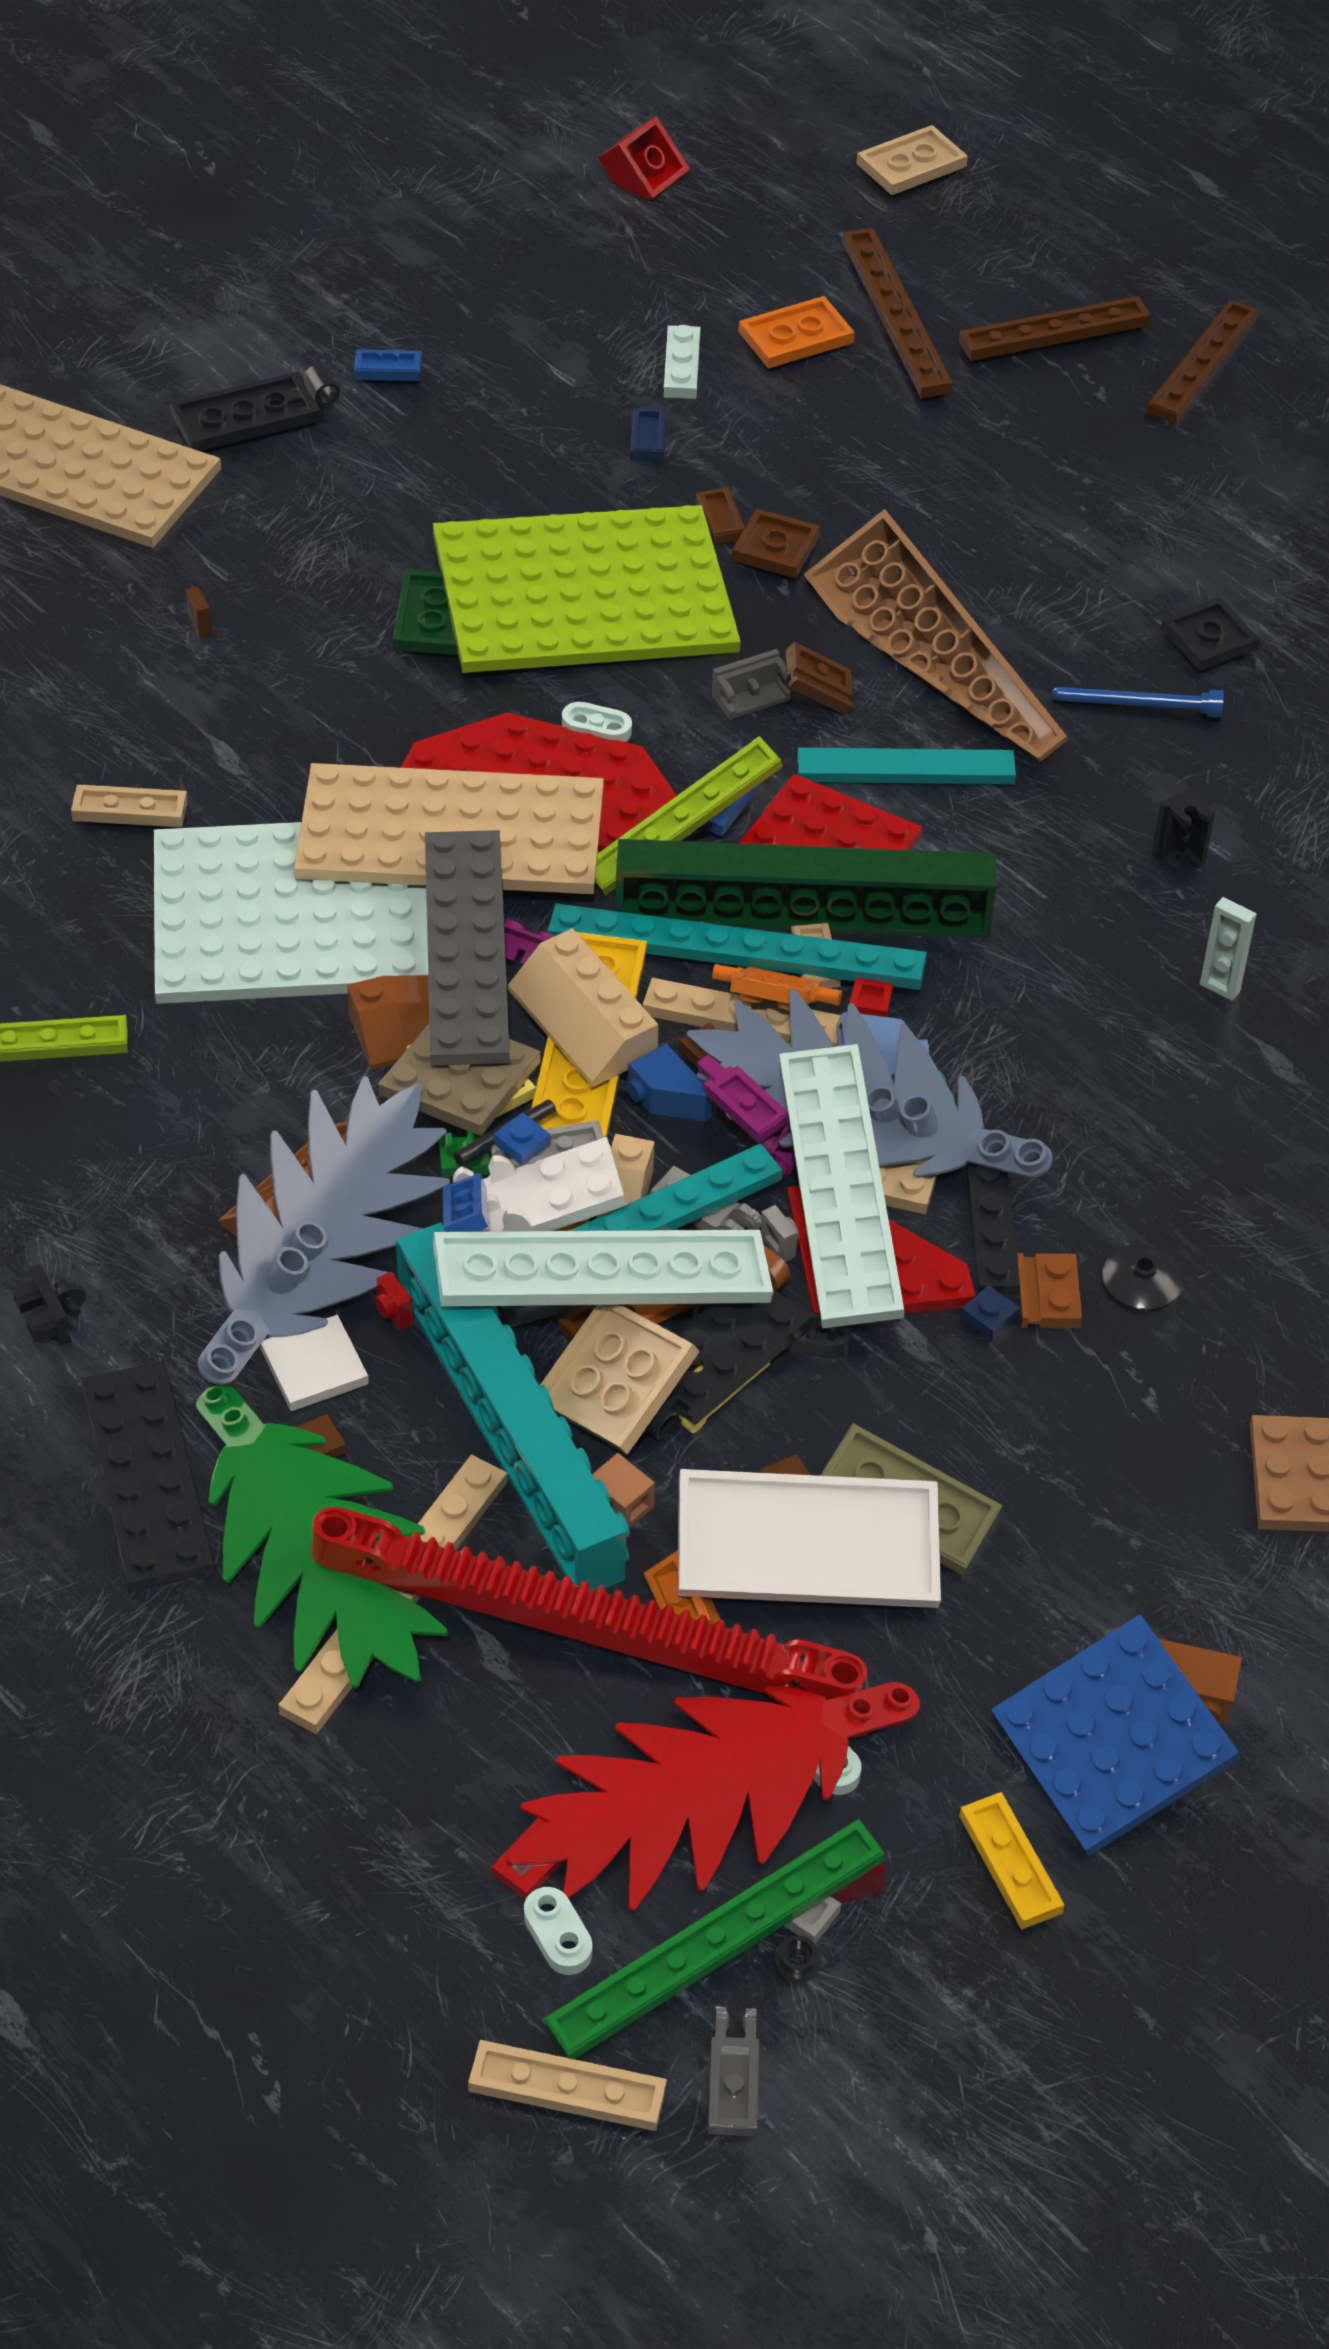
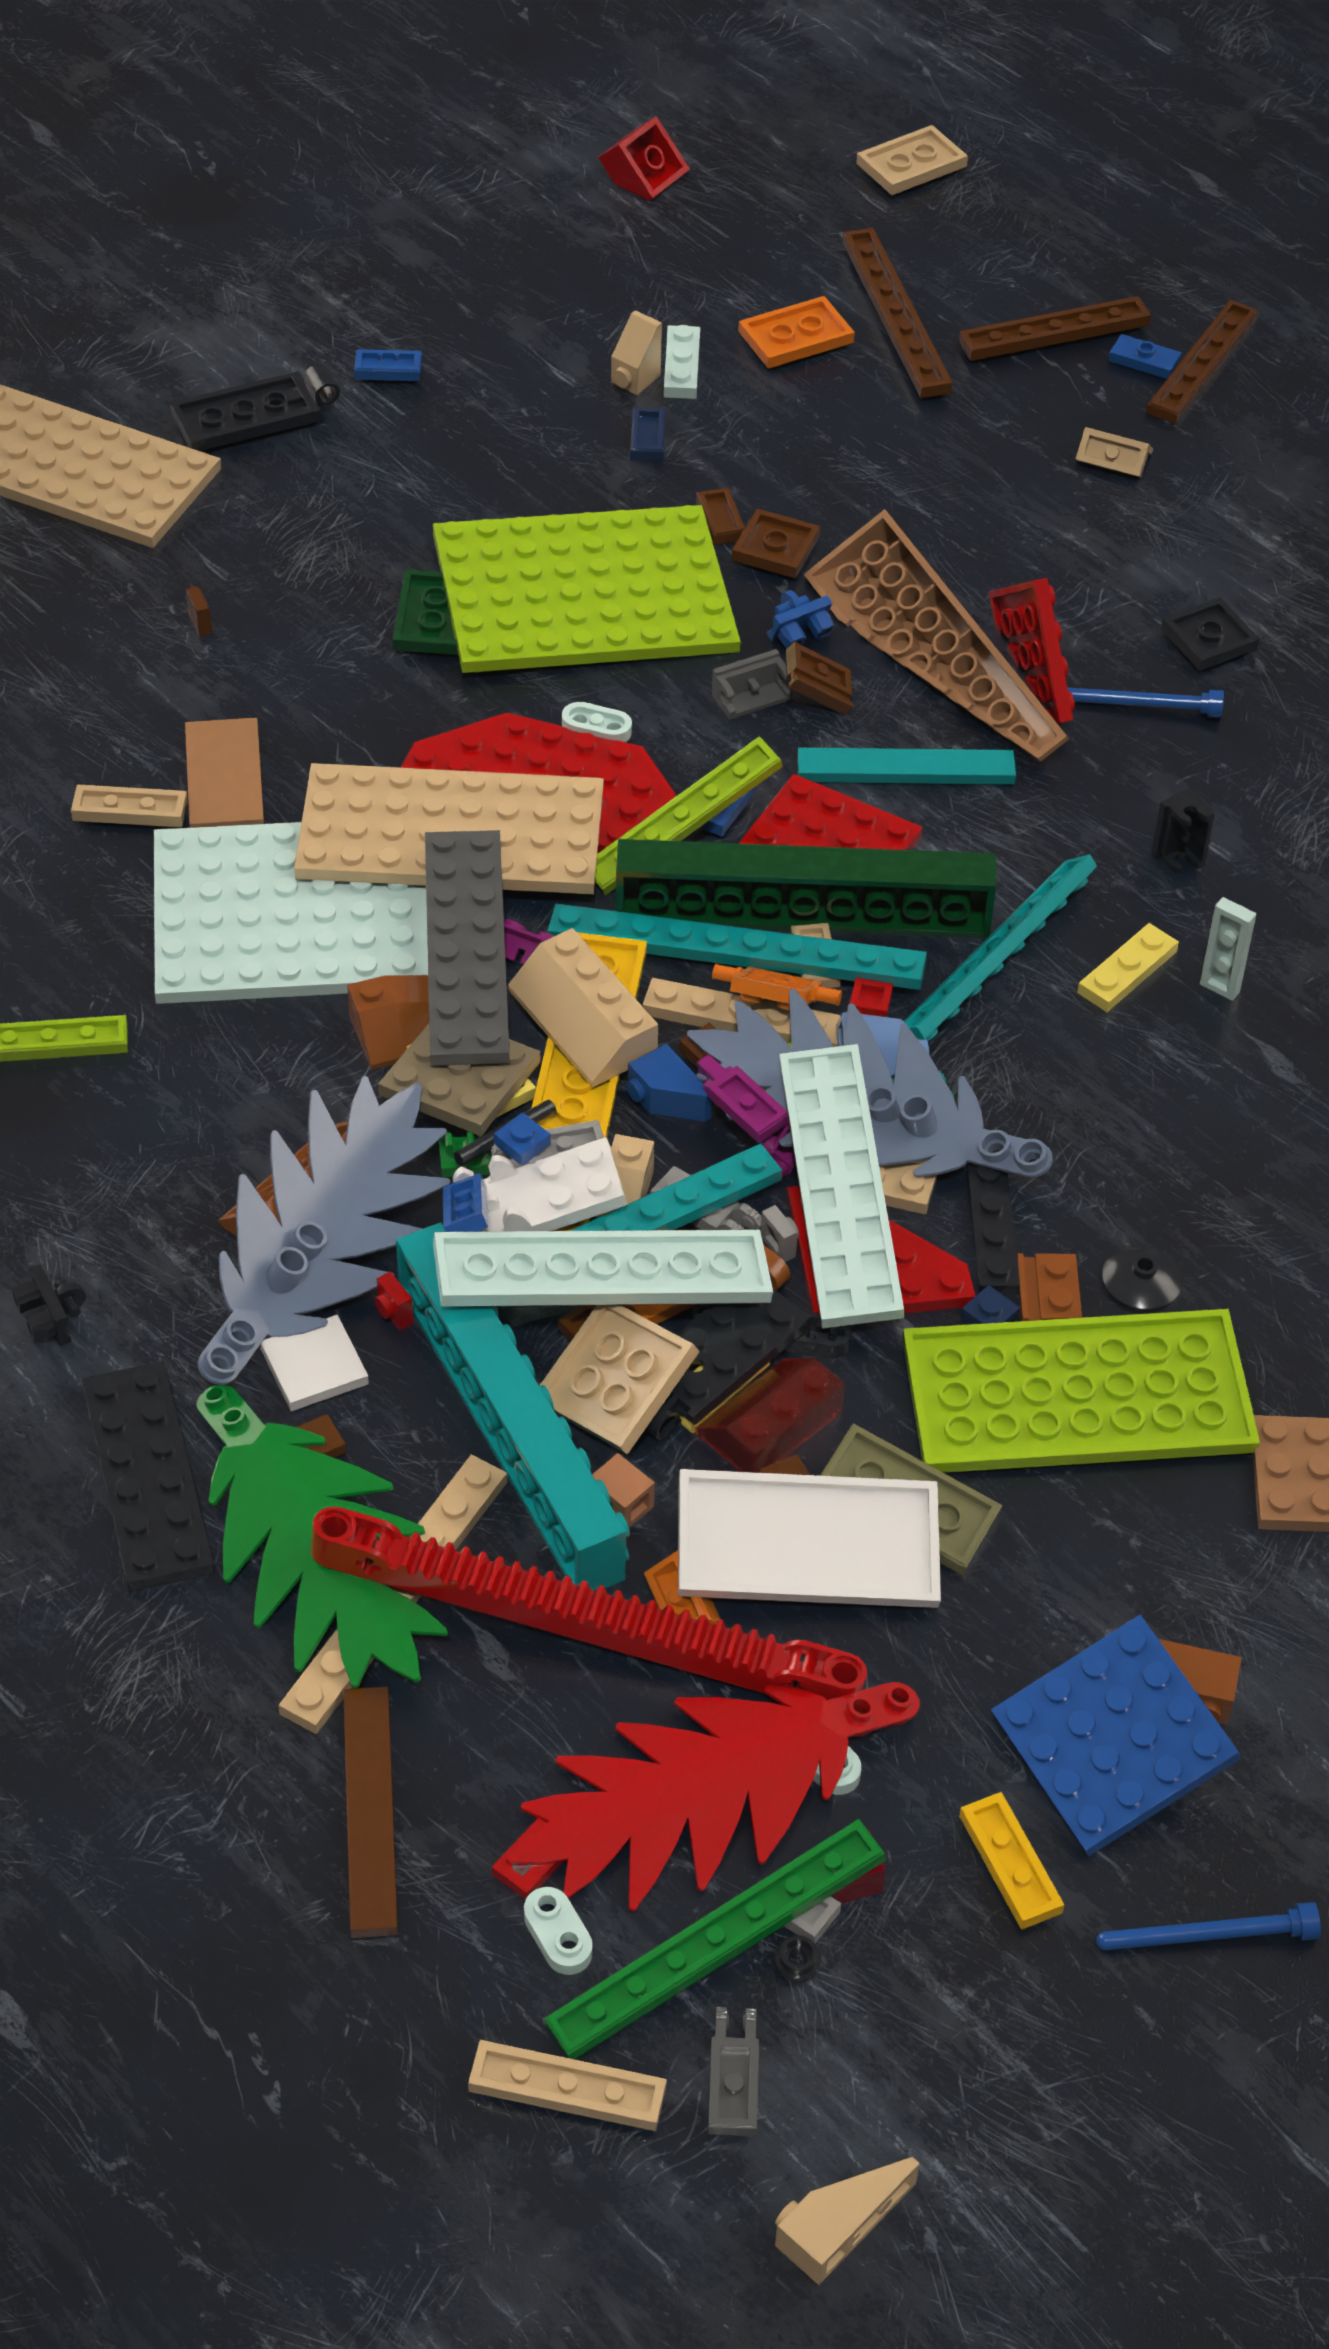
(224, 773): none -> medium nougat tile
(370, 1813): none -> reddish brown tile
(637, 354): none -> tan slope
(774, 1414): none -> clear red slope
(798, 614): none -> blue hips
(839, 2216): none -> tan slope
(998, 946): none -> teal plate
(1028, 620): none -> red plate
(1079, 1391): none -> lime plate
(1113, 452): none -> tan panel
(1127, 967): none -> light yellow plate
(1144, 356): none -> blue plate
(1299, 1922): none -> blue piece

